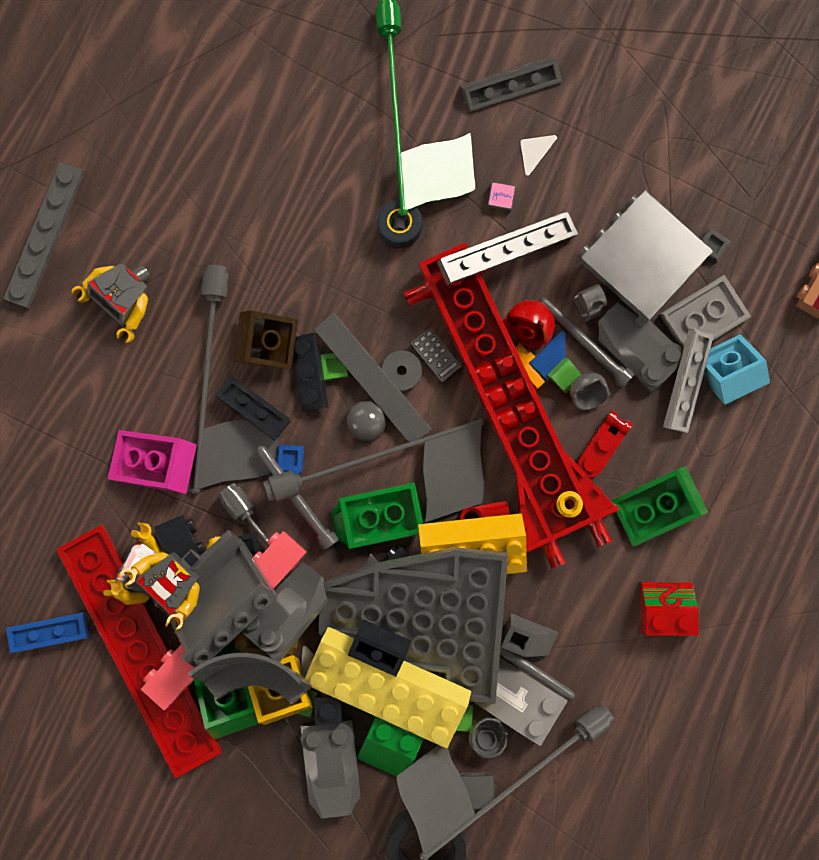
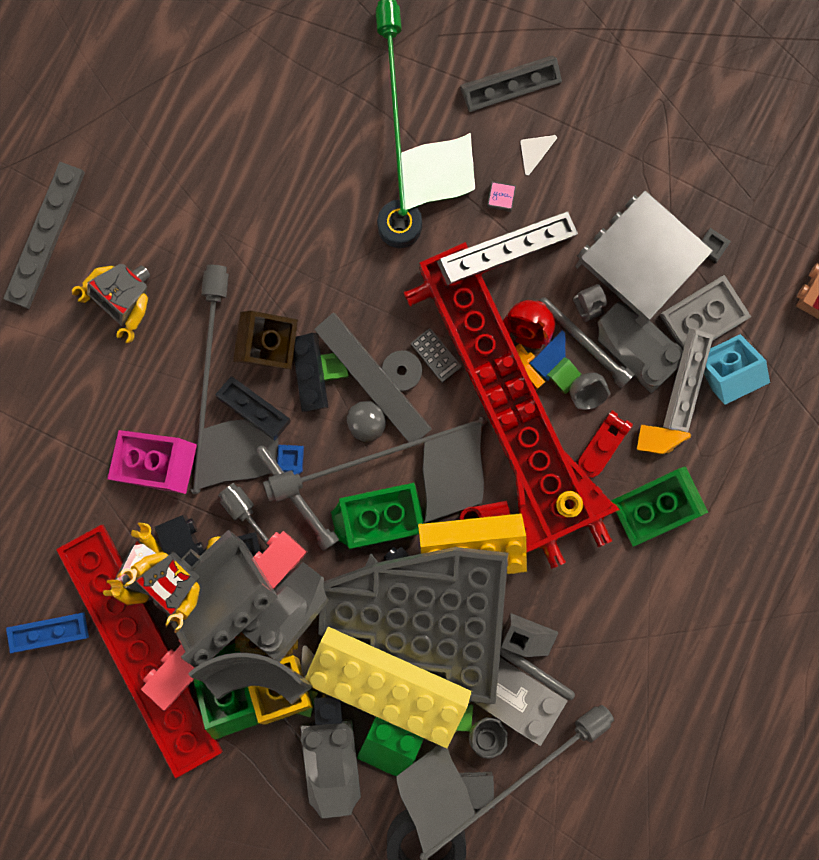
(379, 648): black brick -> none
(660, 440): none -> light orange slope
(669, 609): red slope -> none

